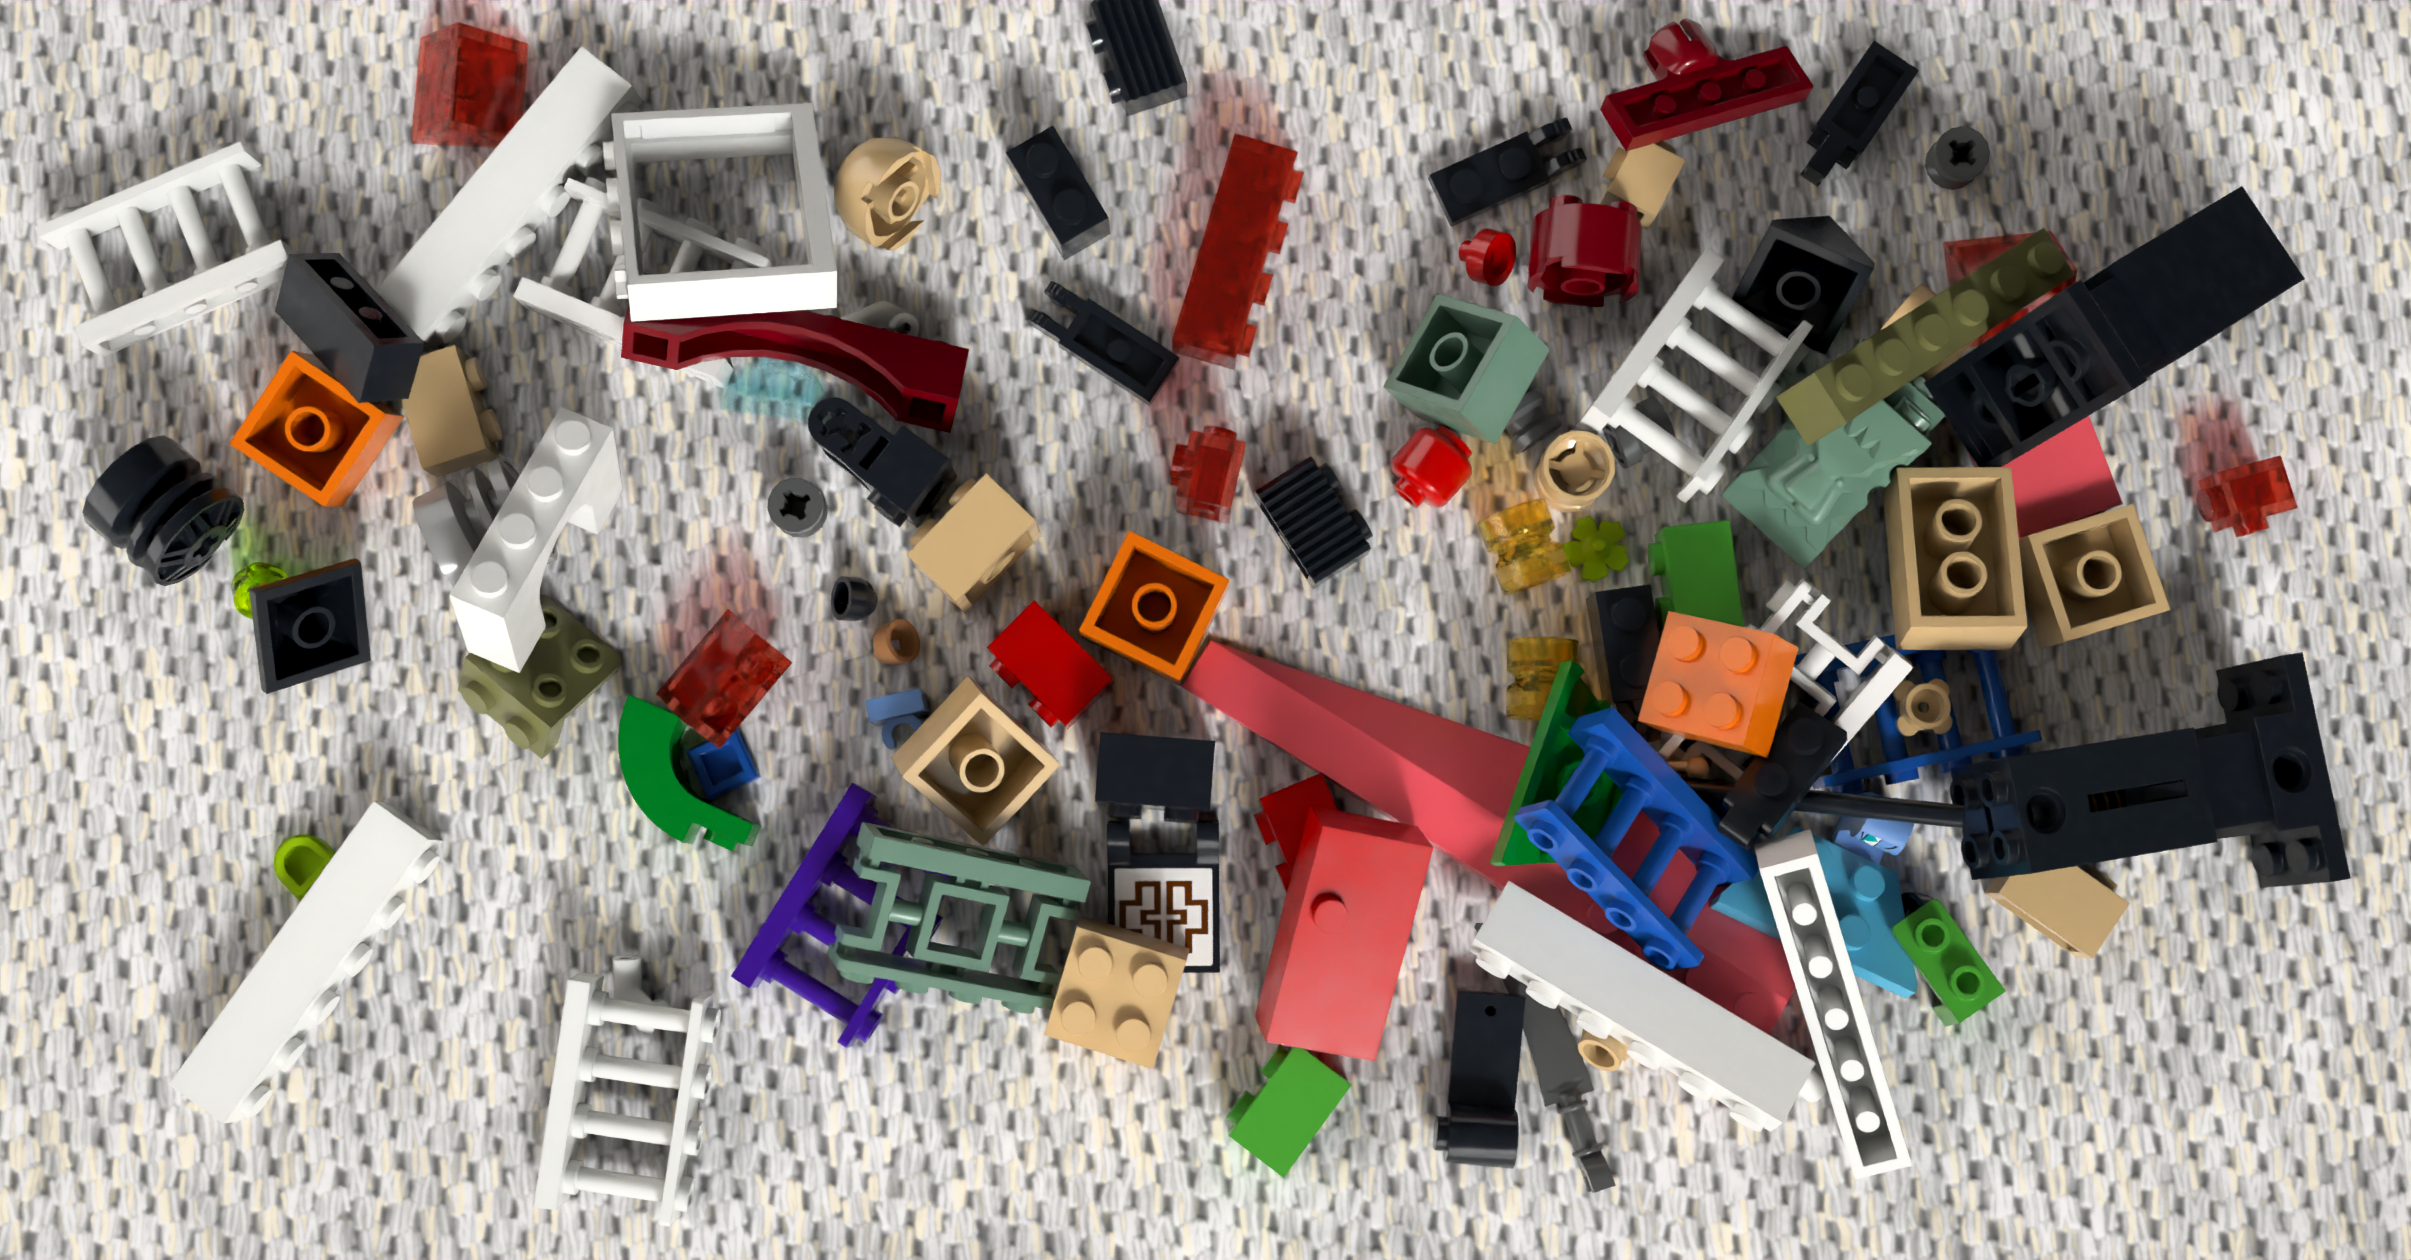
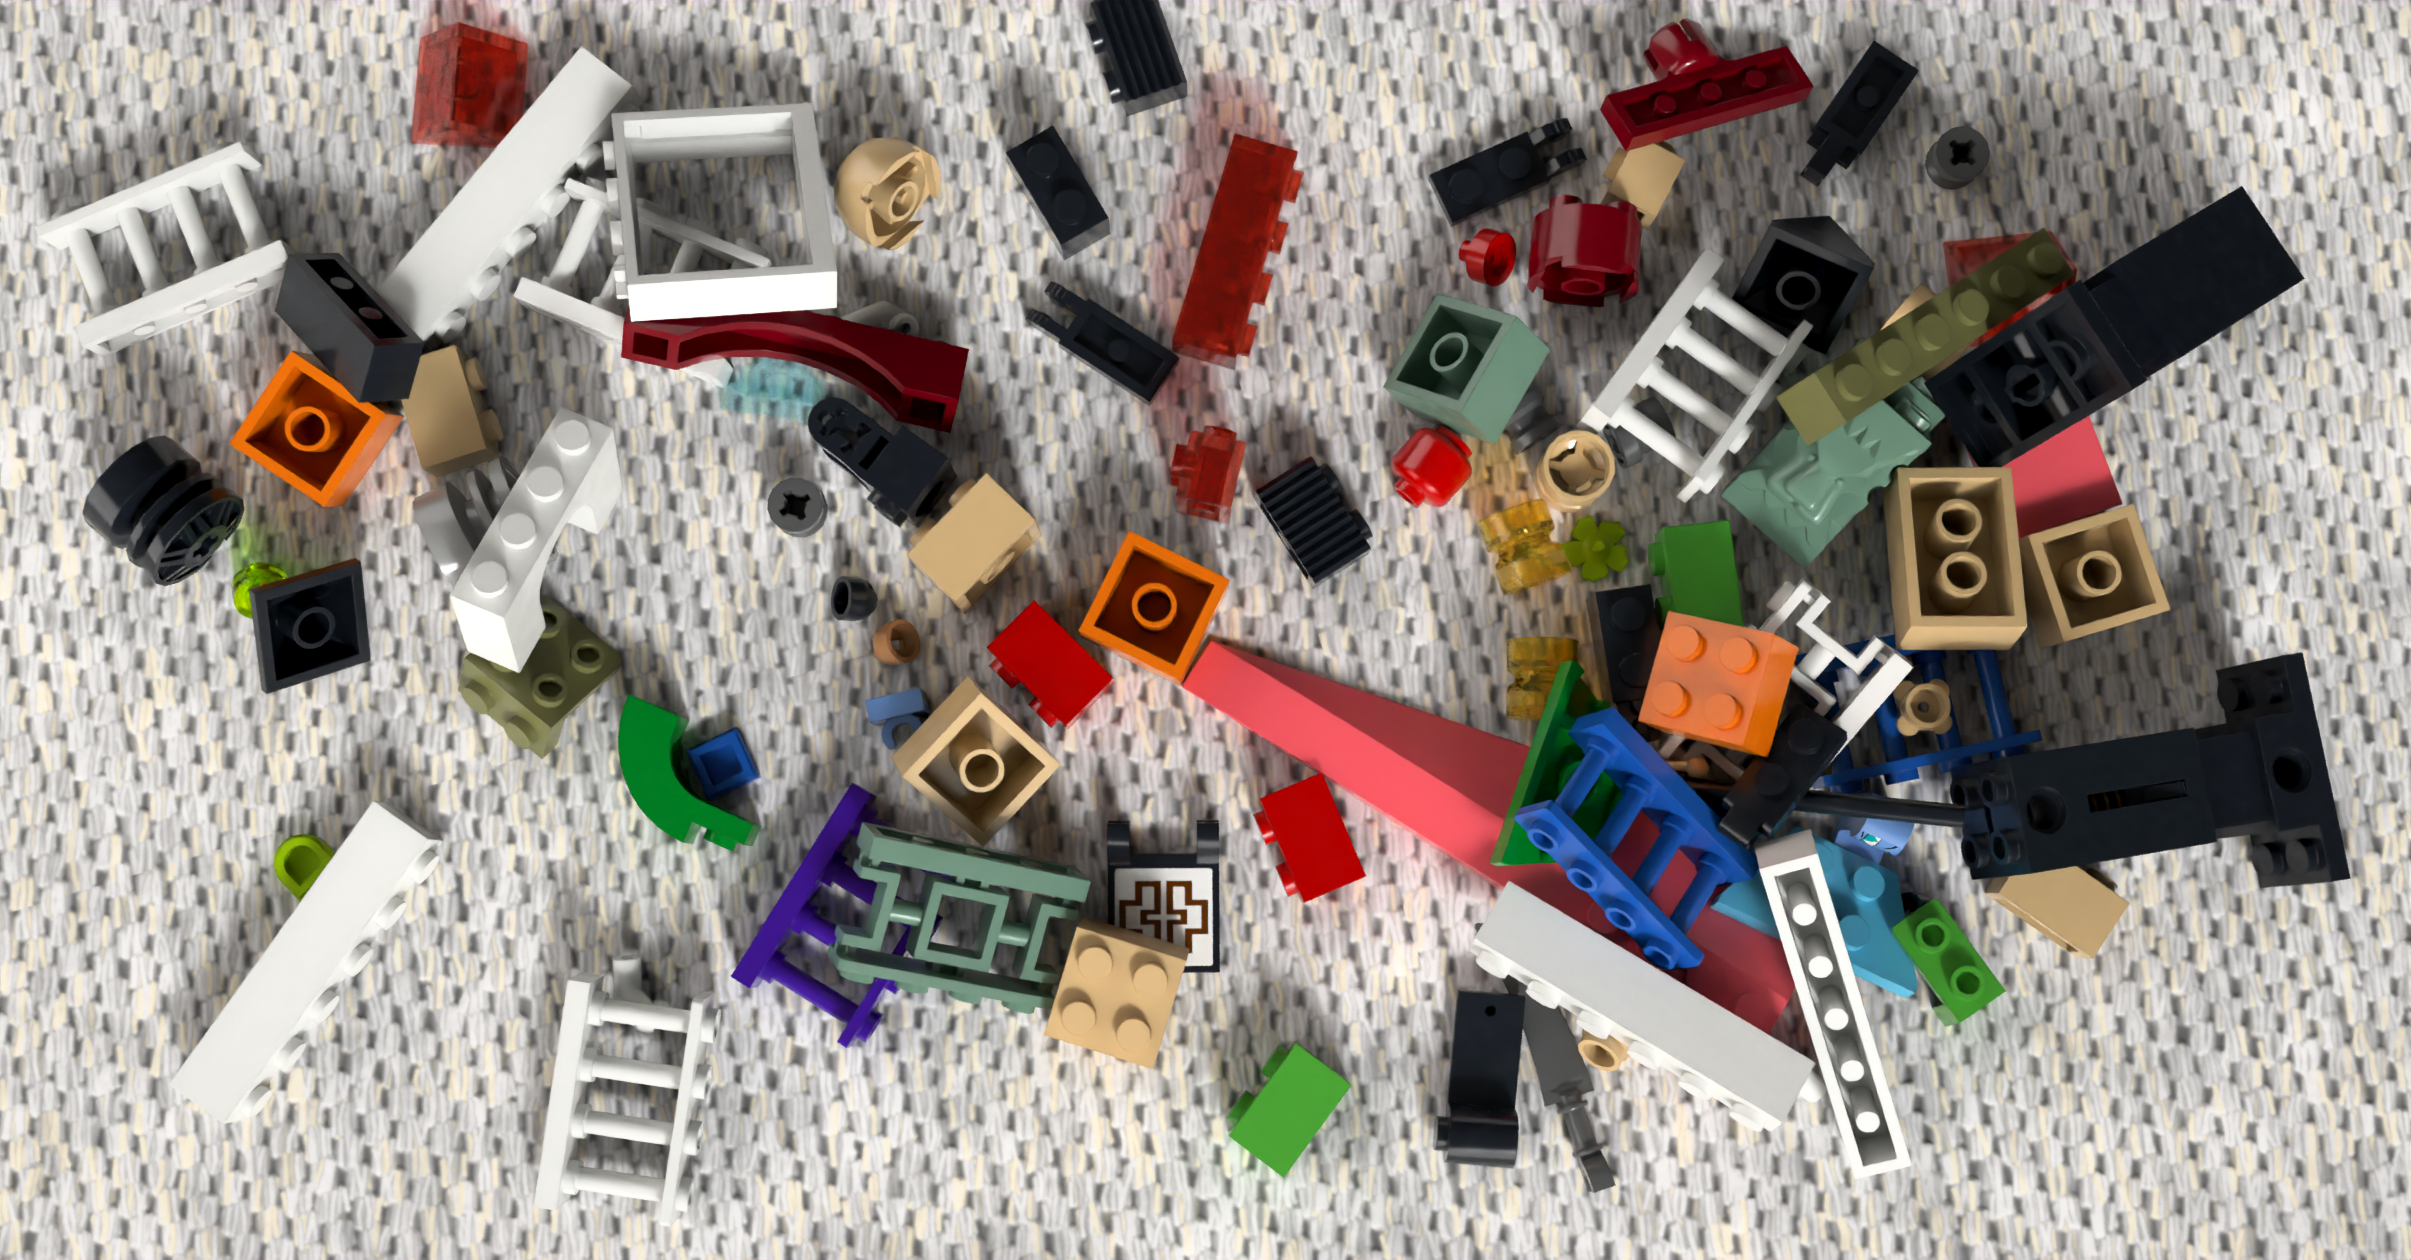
(723, 678): clear red brick -> none
(1154, 775): black brick -> none
(1343, 933): brick -> none
(2246, 496): clear red brick -> none

